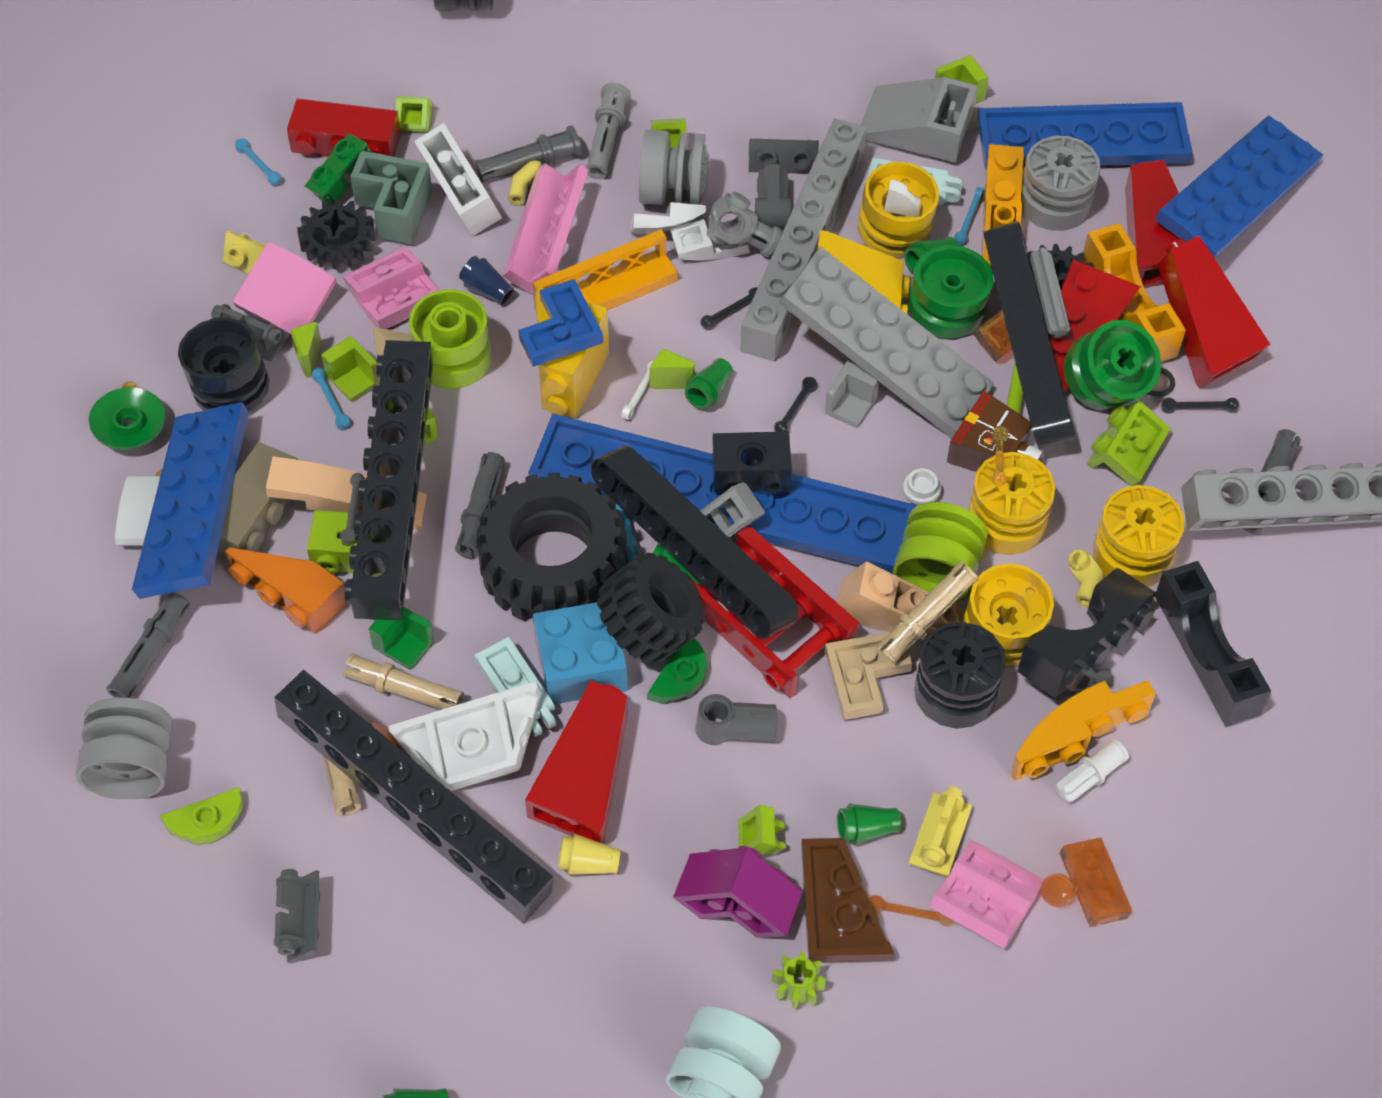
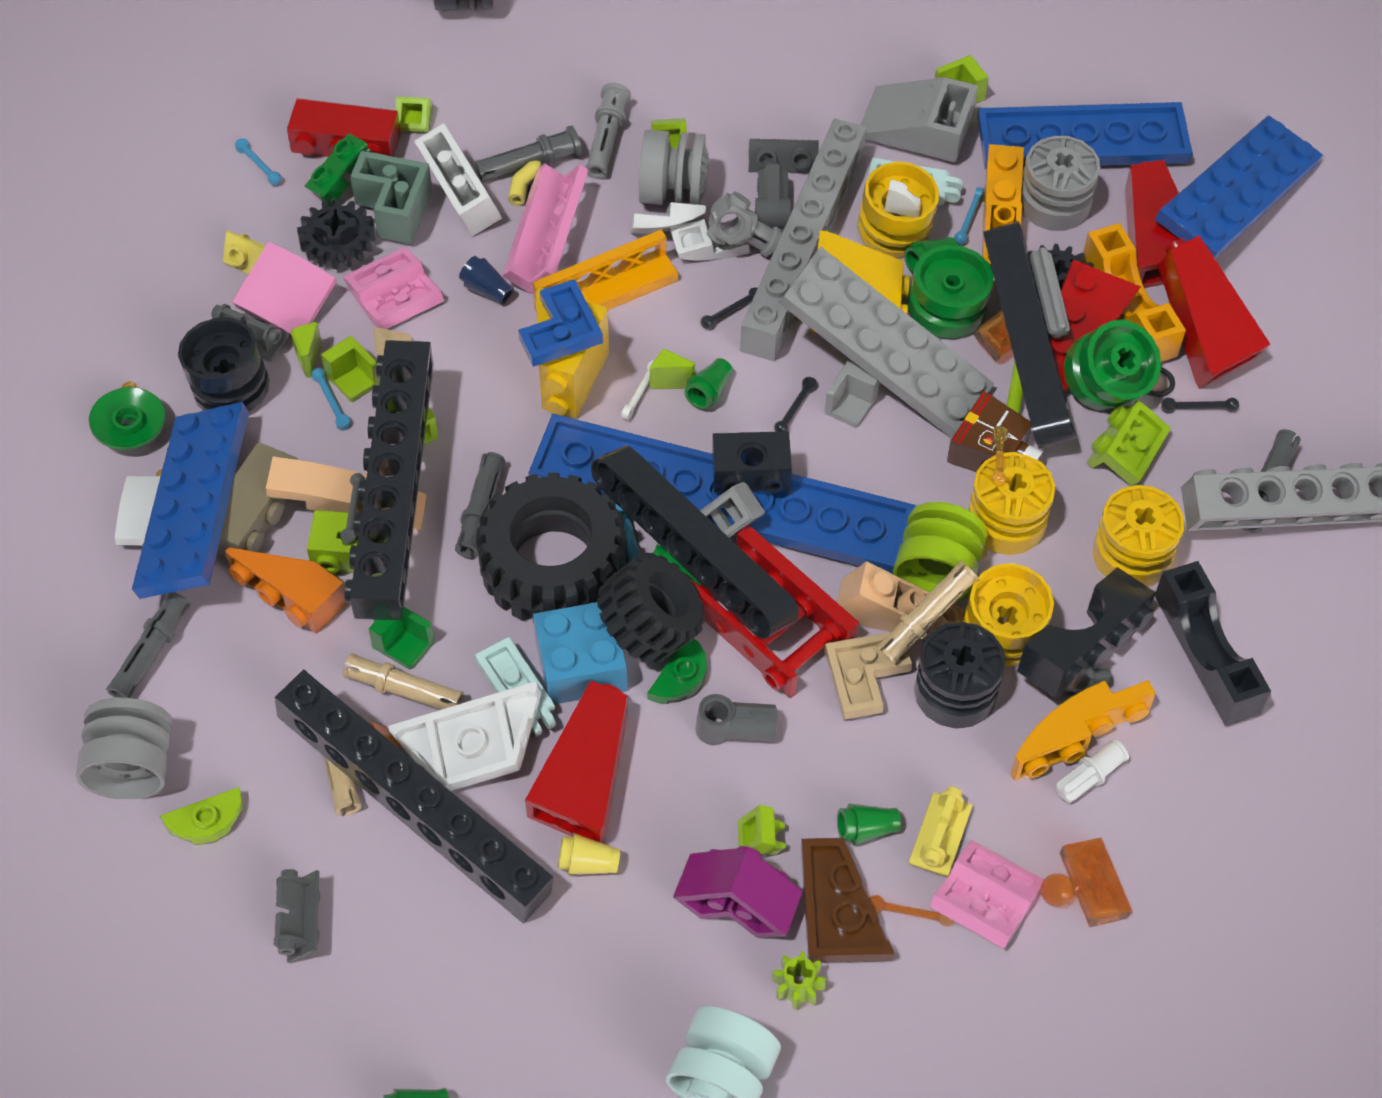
(458, 336): lime wheel -> none
(921, 486): white plate -> none
(1086, 572): light yellow arm -> none

